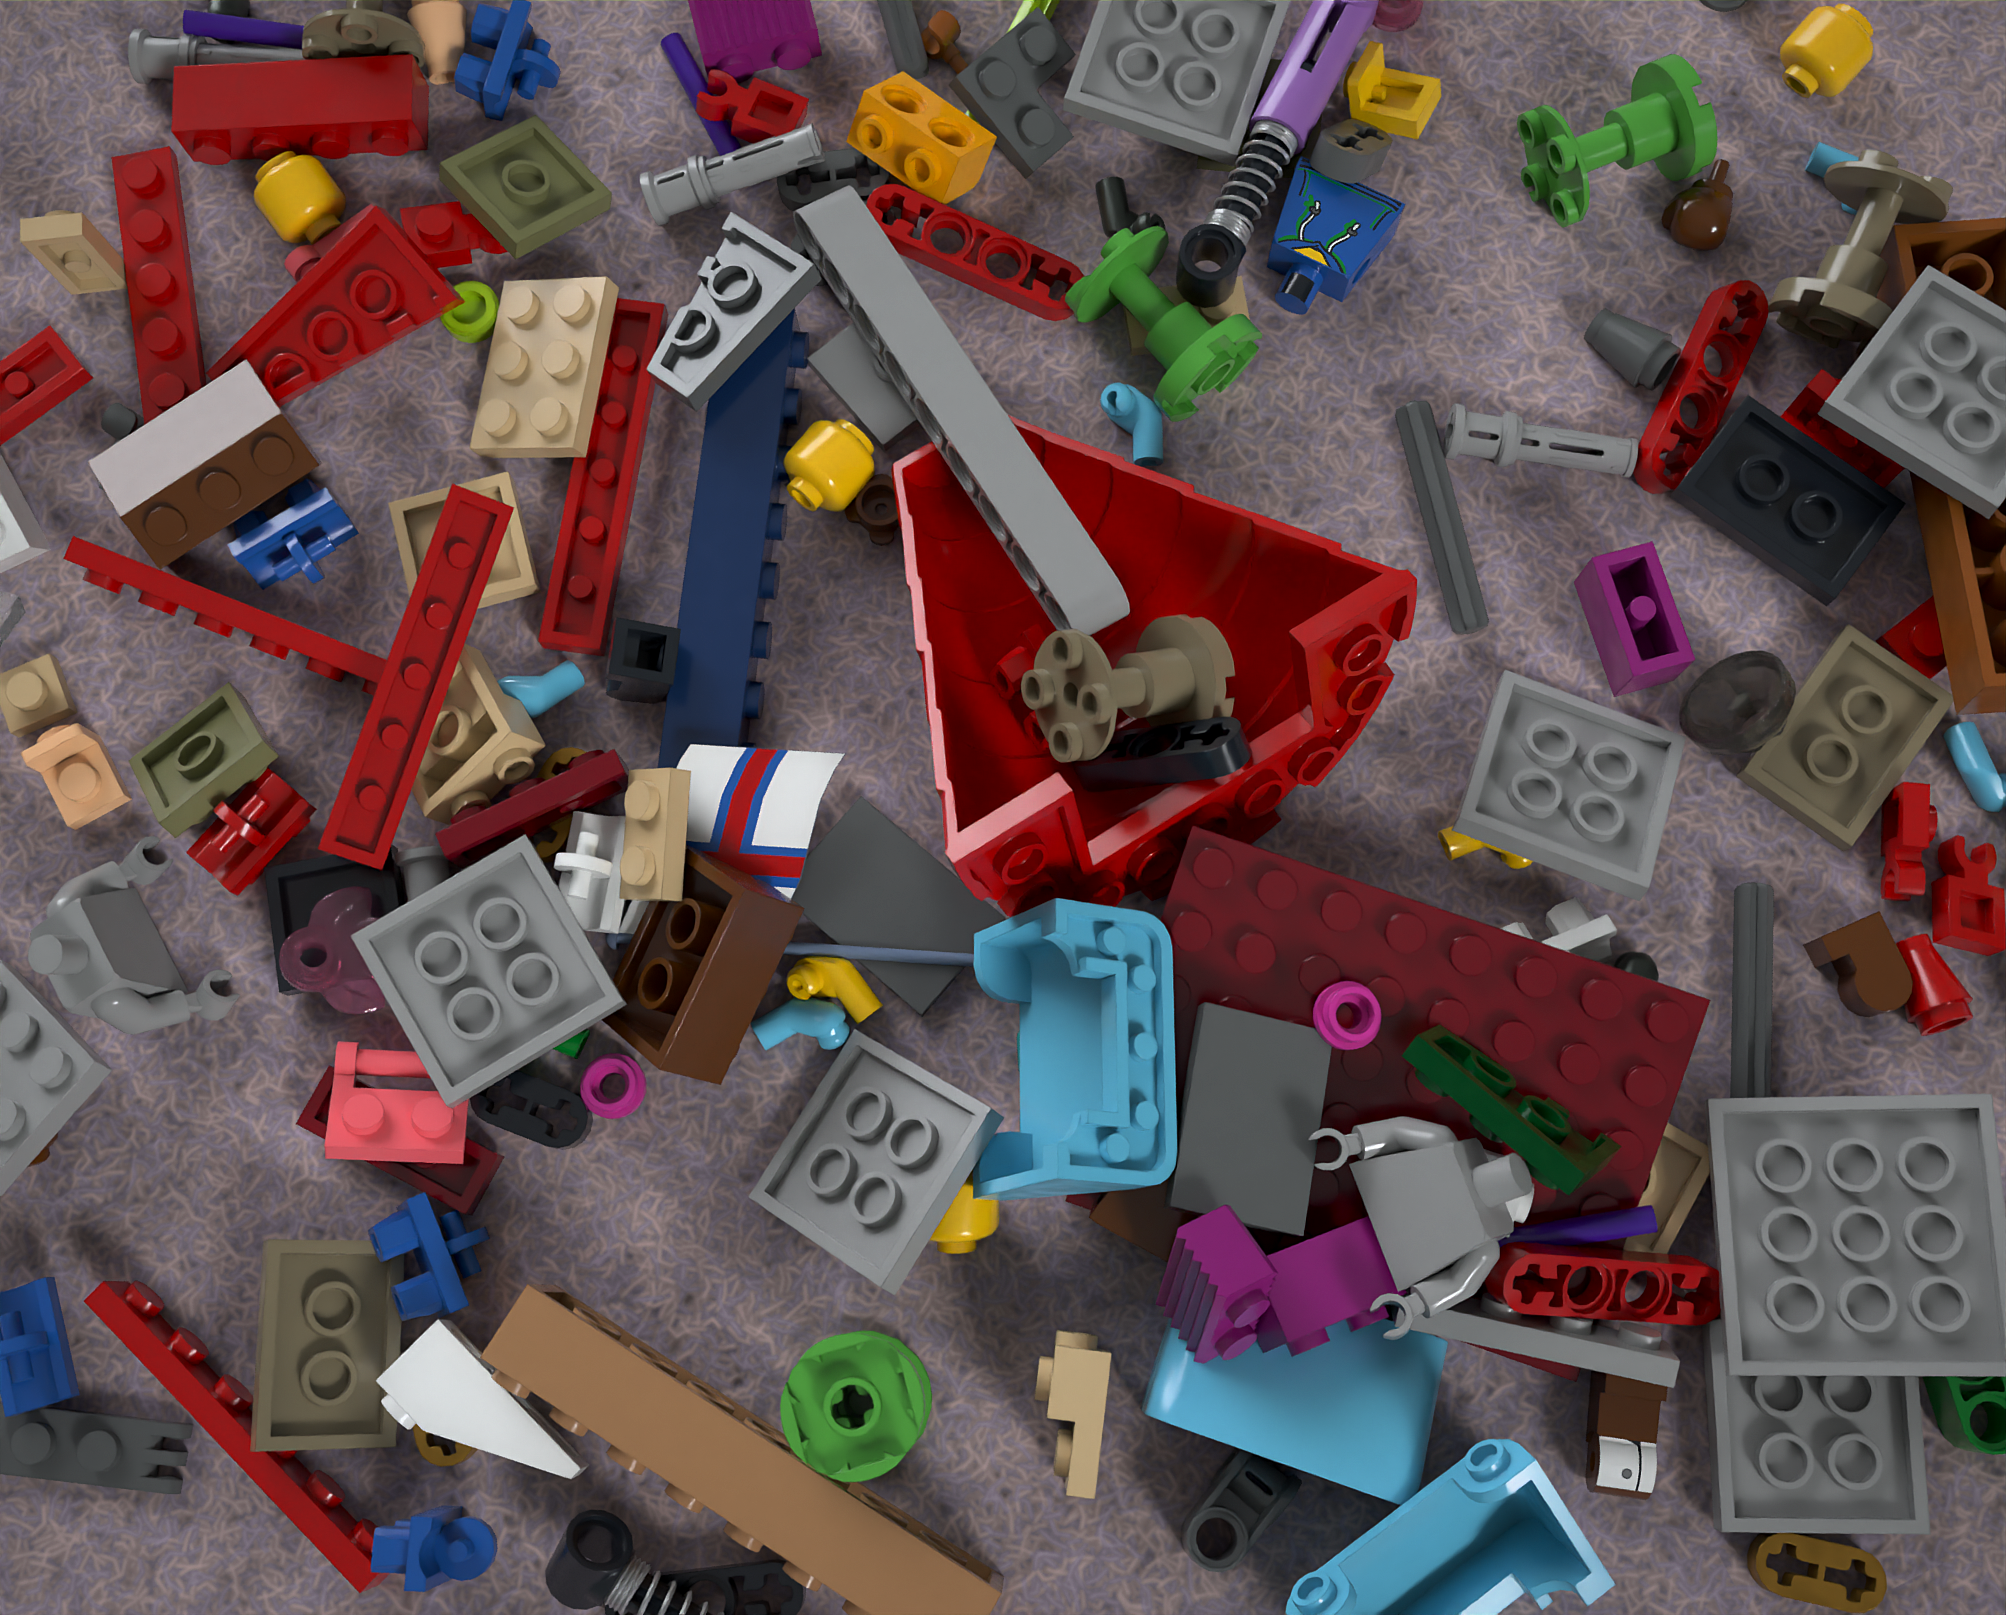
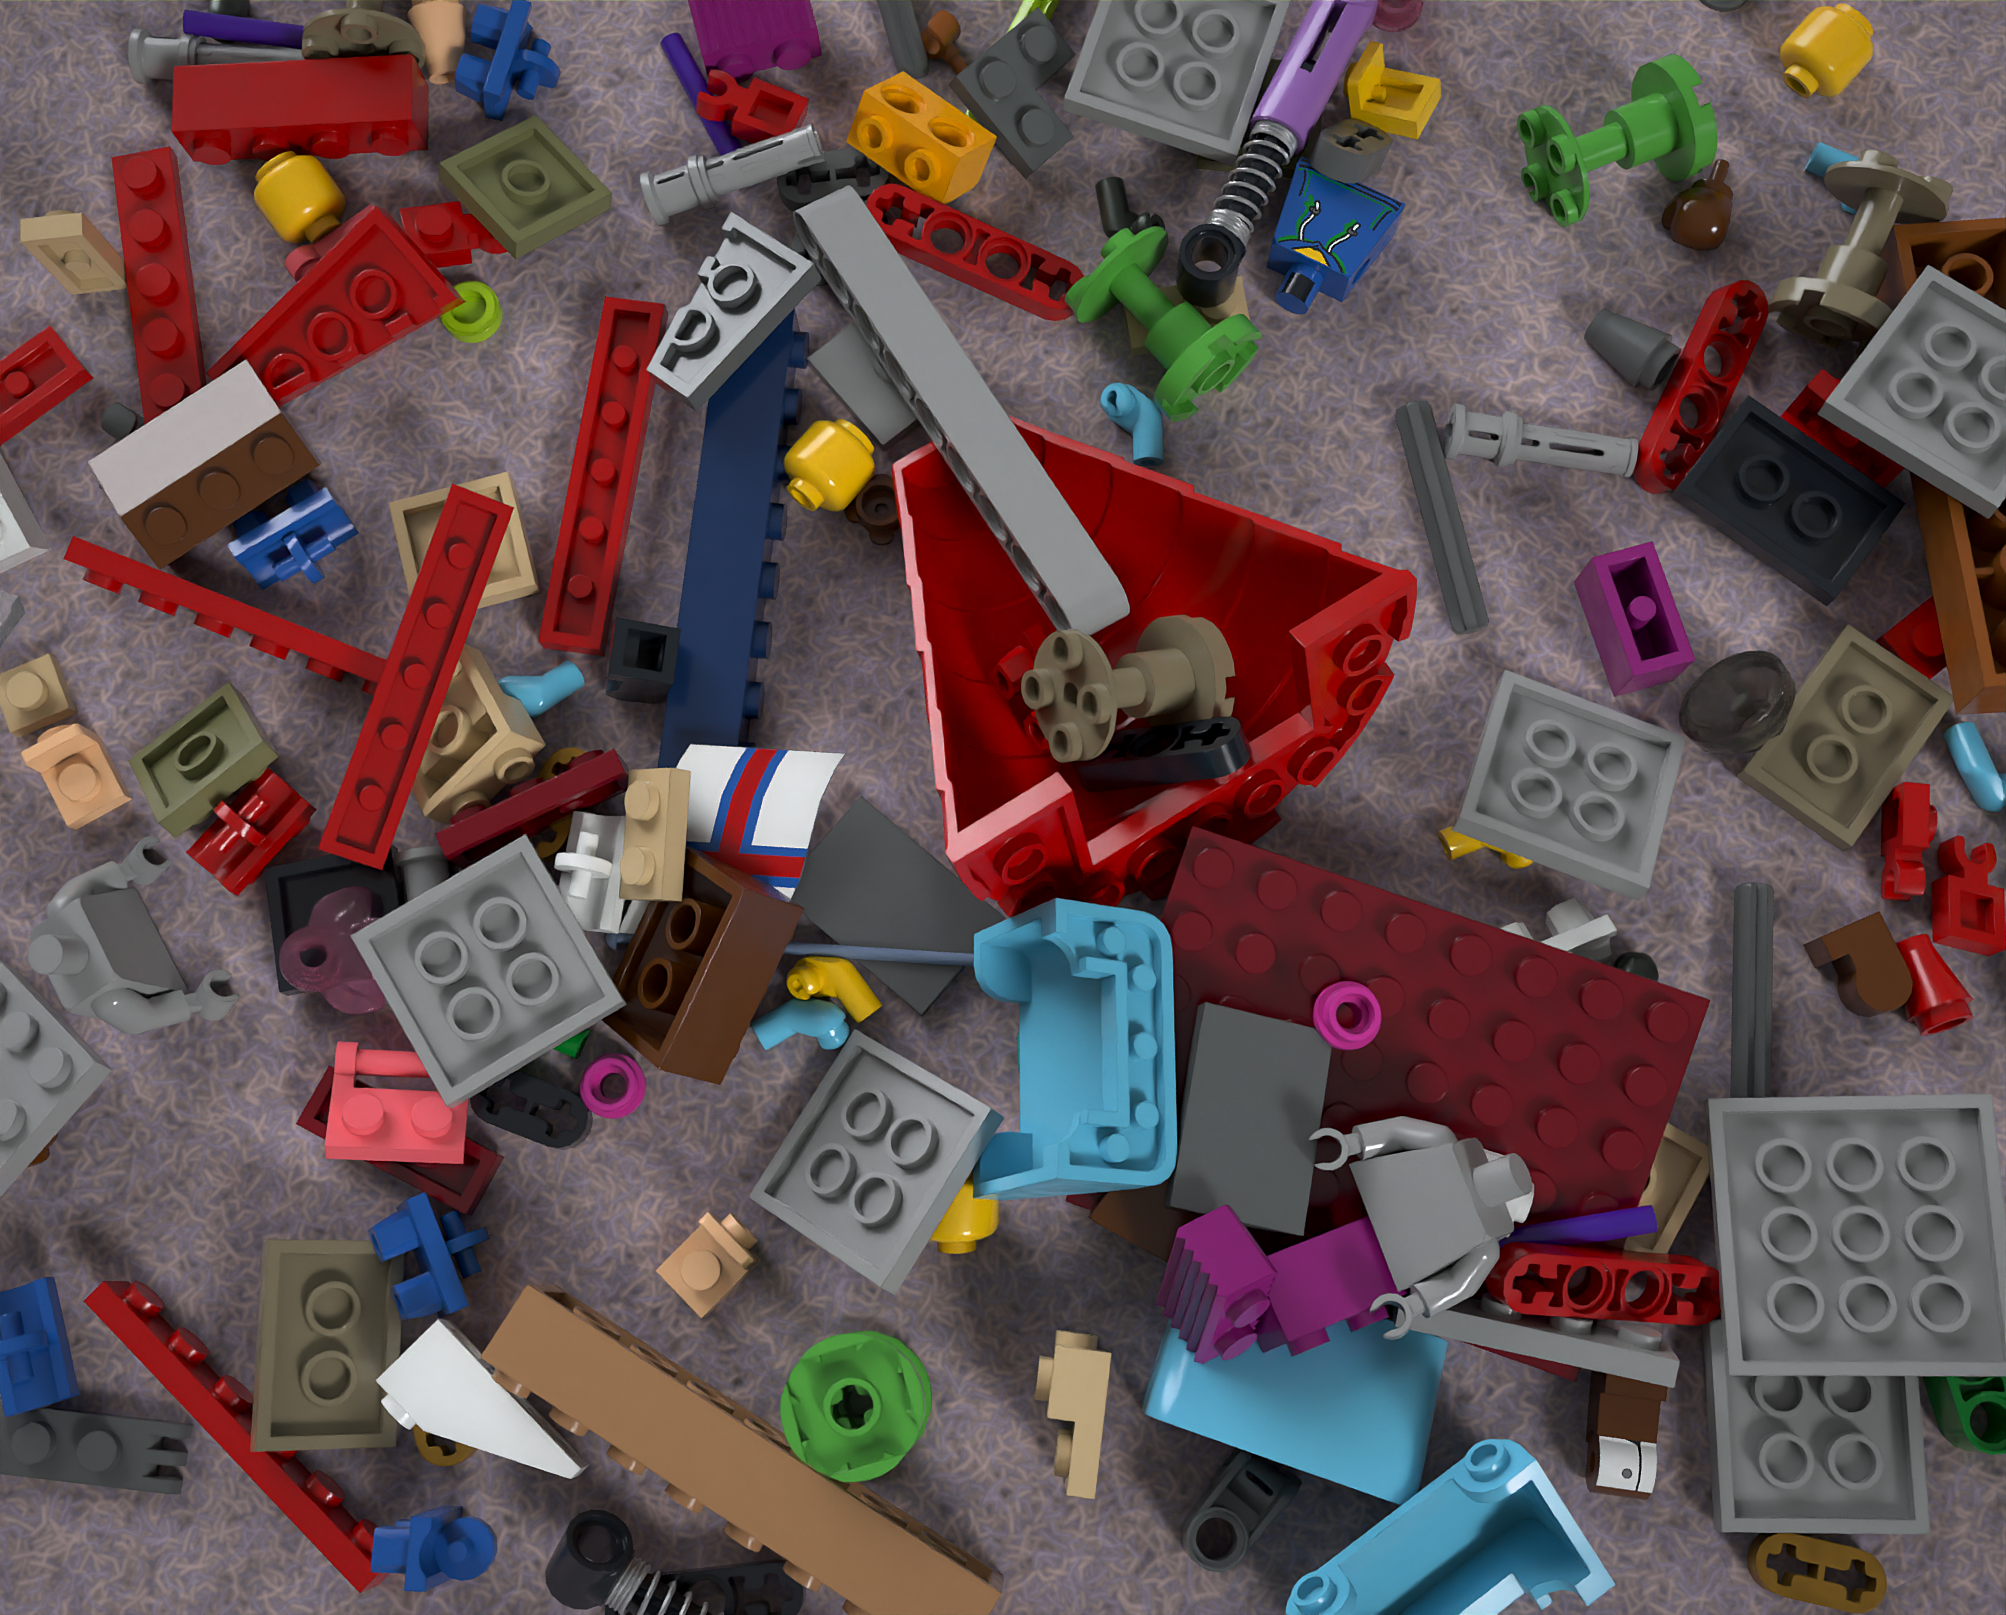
(544, 368): tan plate -> none
(710, 1262): none -> light nougat bracket
(1527, 1124): dark green wing -> none

